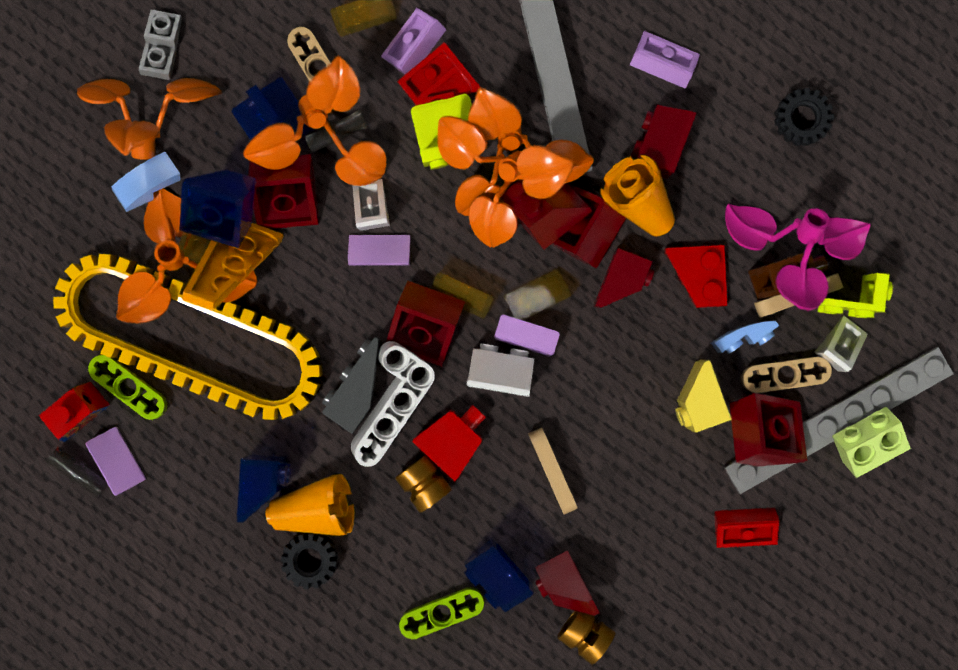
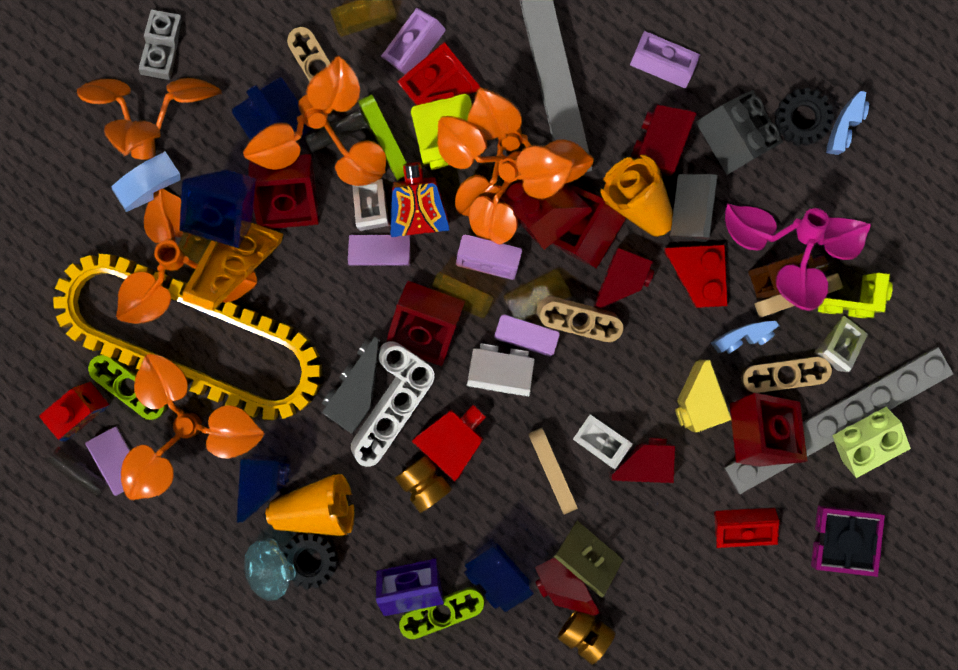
(160, 383): none -> orange plant
(268, 570): none -> clear light blue dish
(383, 135): none -> lime beam
(408, 587): none -> dark purple slope
(417, 204): none -> torso
(488, 257): none -> lavender slope
(572, 308): none -> tan beam
(589, 558): none -> olive piece
(602, 441): none -> white slope
(647, 463): none -> dark red slope
(693, 206): none -> dark grey slope
(739, 131): none -> dark grey slope
(848, 541): none -> piece
(851, 115): none -> light blue slope

